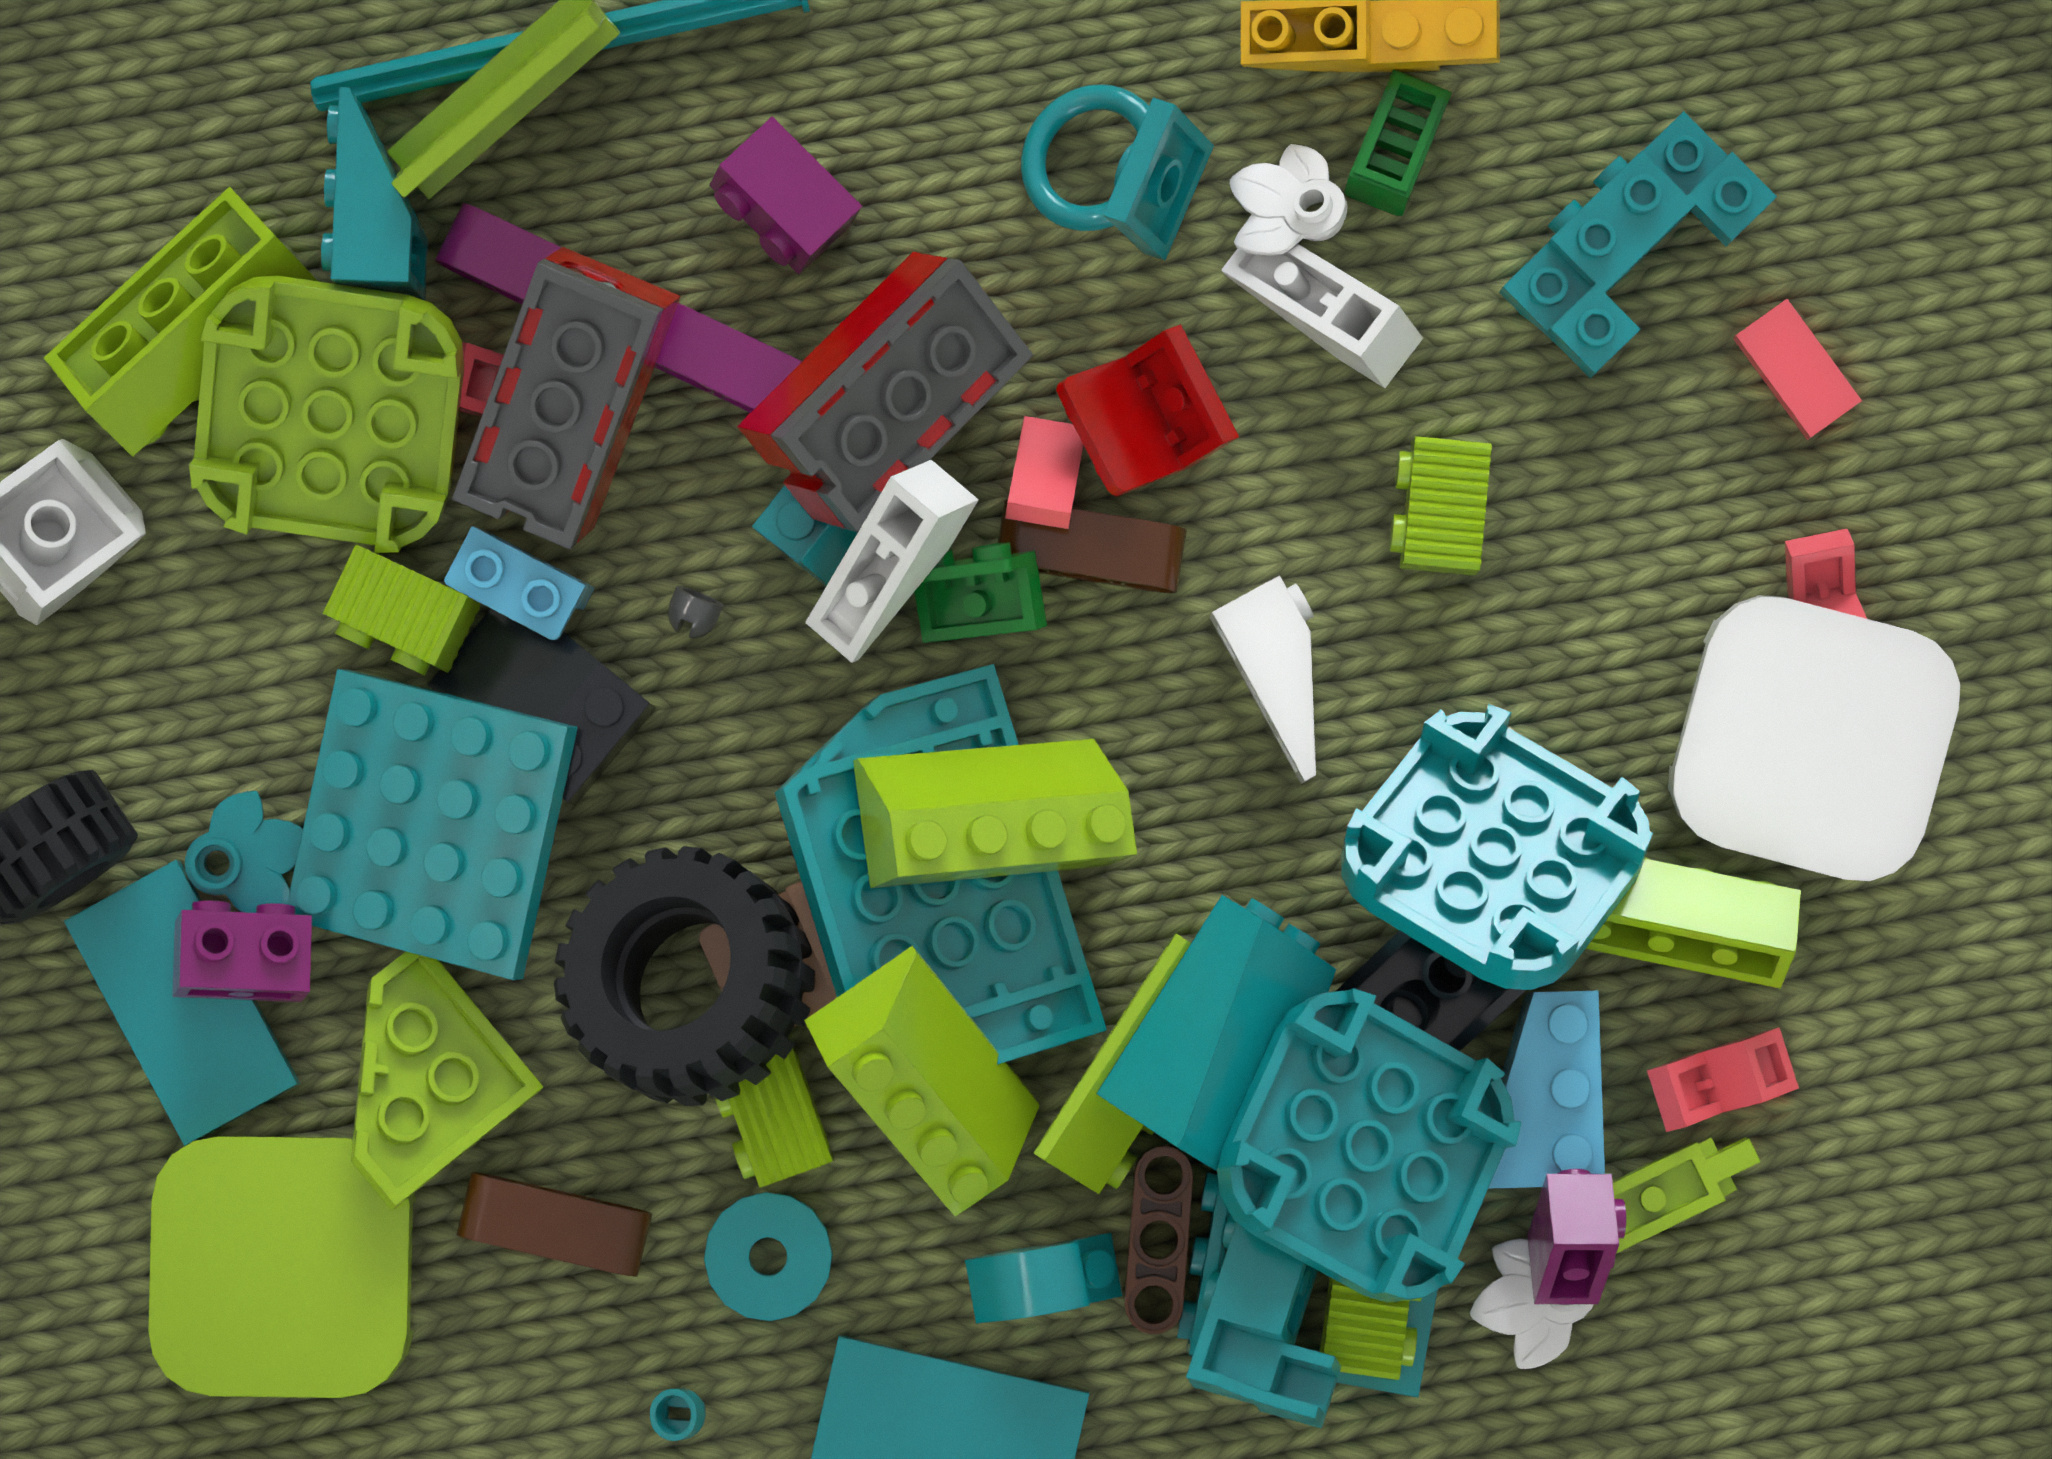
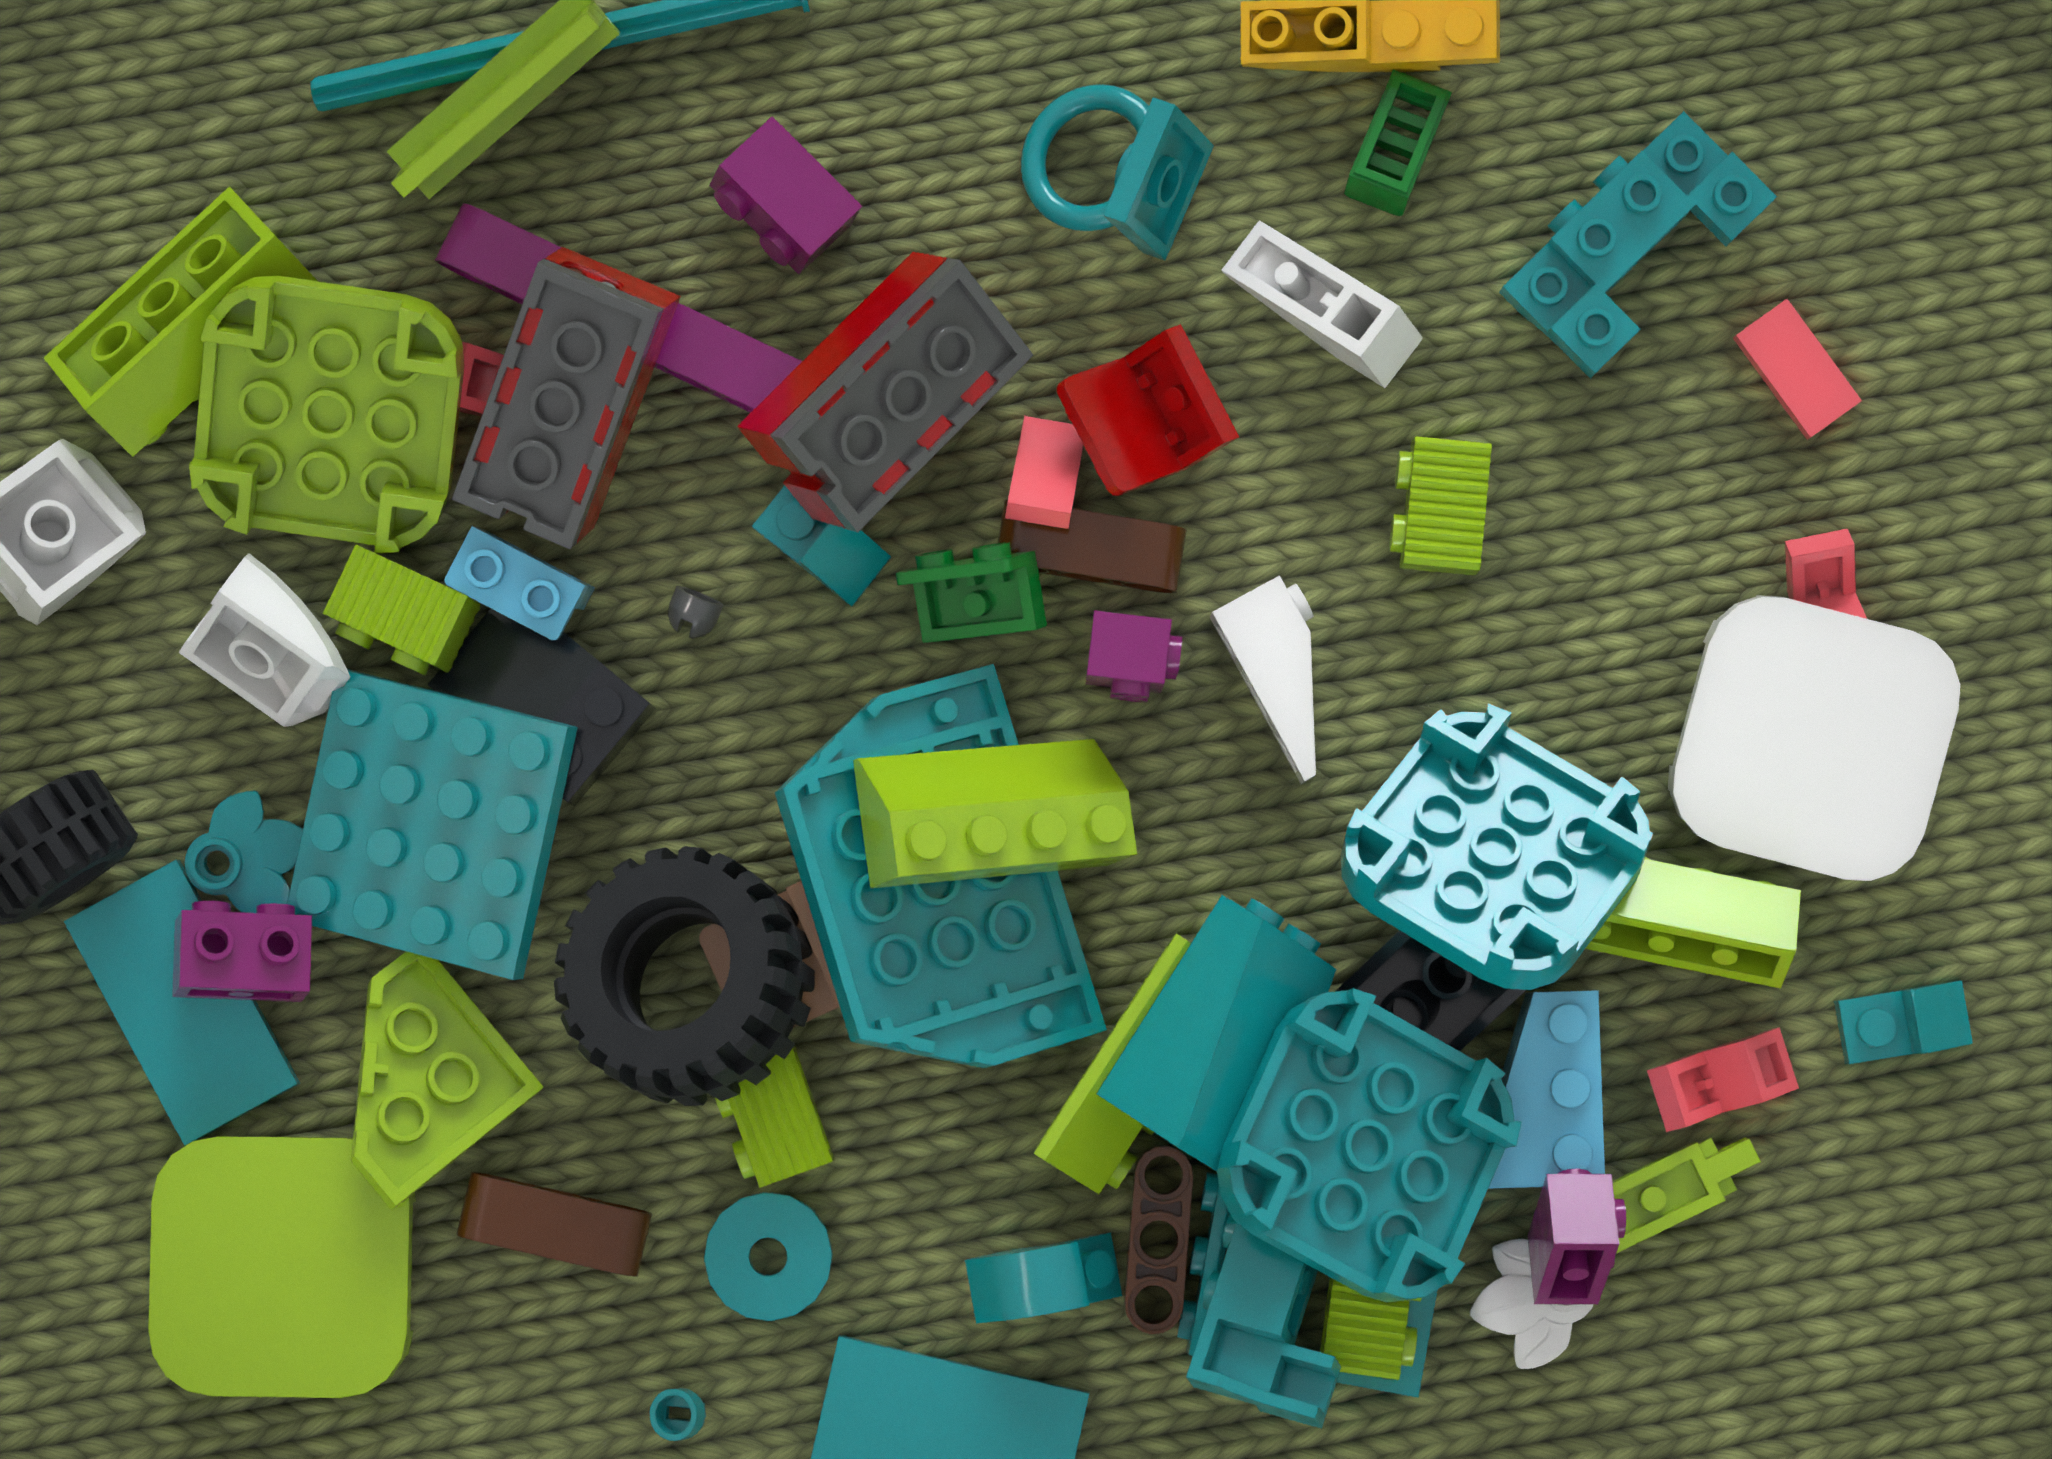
(267, 646): none -> white slope
(375, 229): teal slope -> none
(891, 556): white slope -> none
(927, 1078): lime slope -> none
(1132, 655): none -> magenta brick
(1279, 200): white plate -> none
(1903, 1022): none -> teal slope

